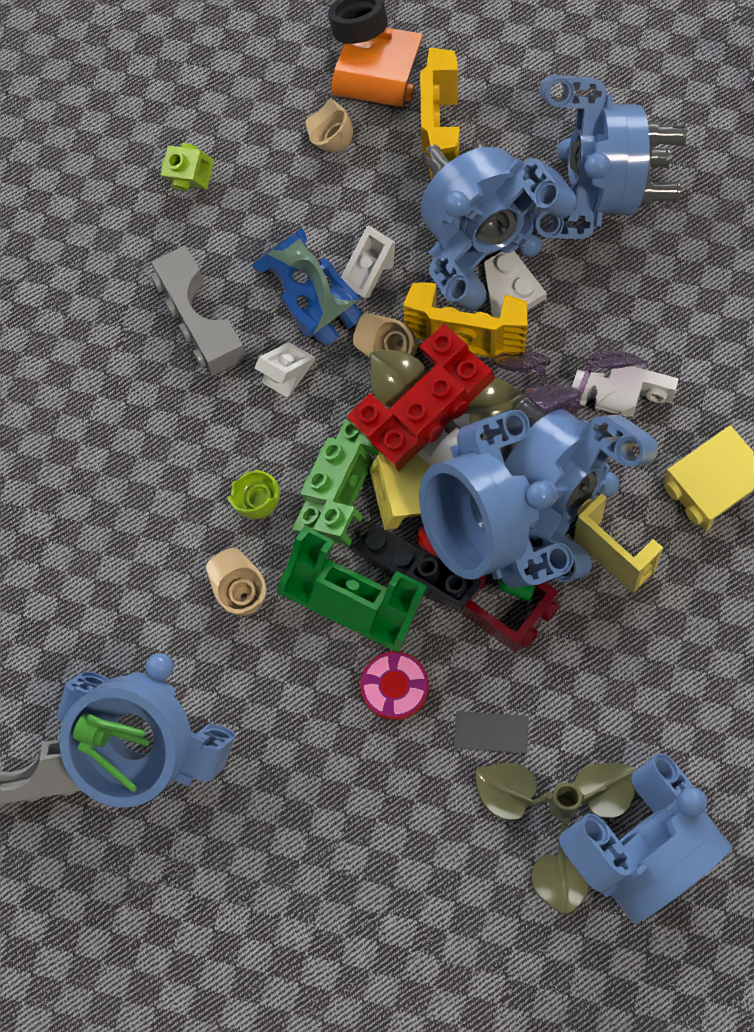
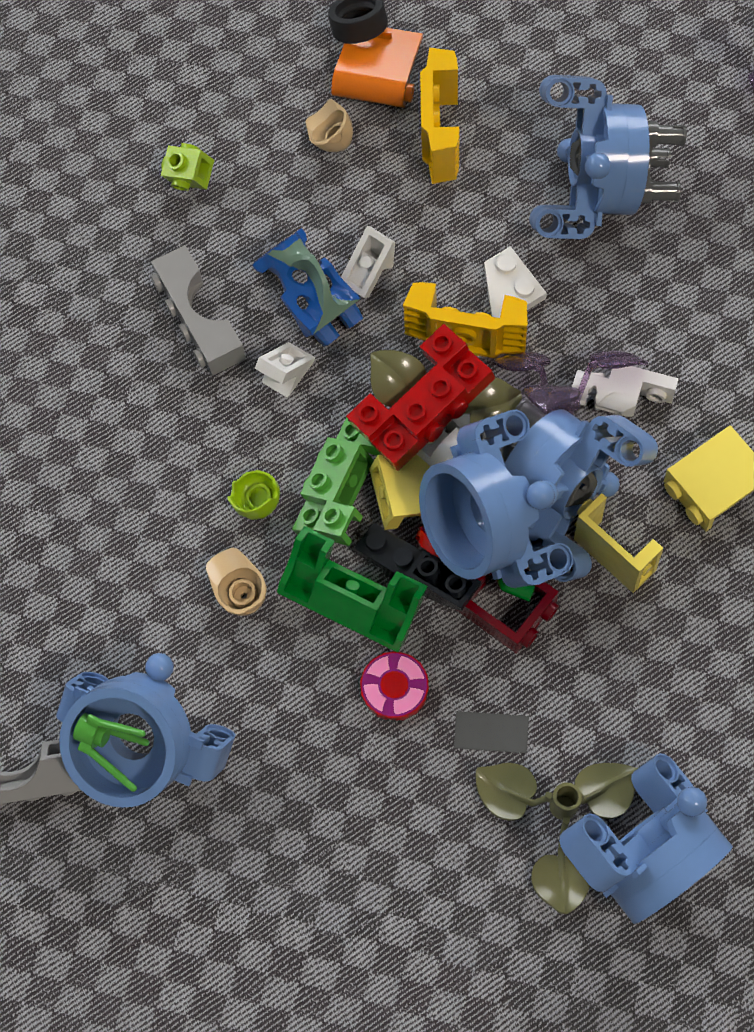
(383, 333): tan cap -> none
(485, 206): medium blue piece -> none

